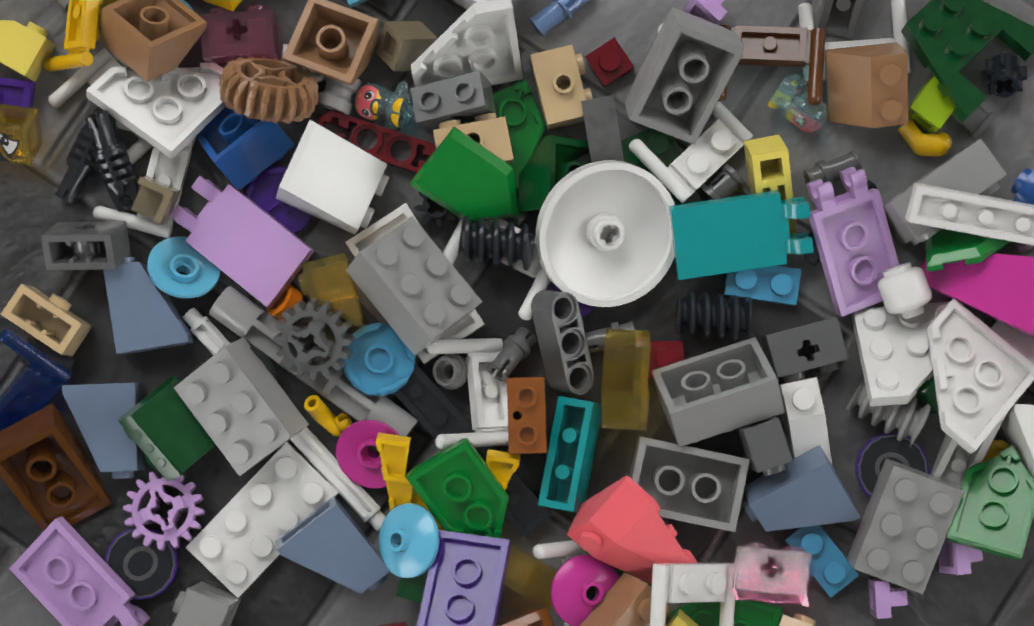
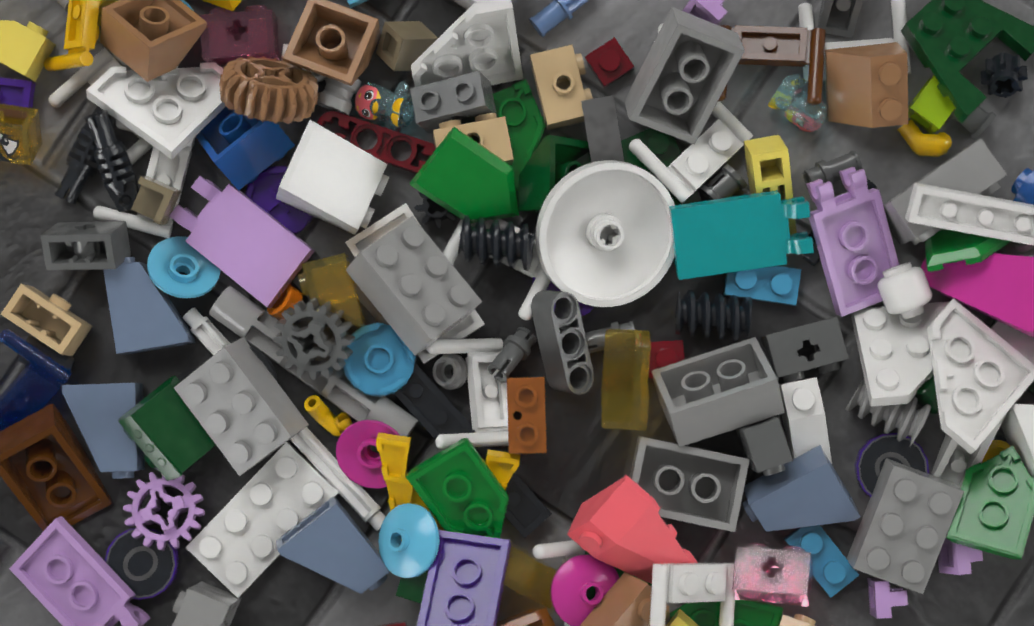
(570, 454): teal brick -> none

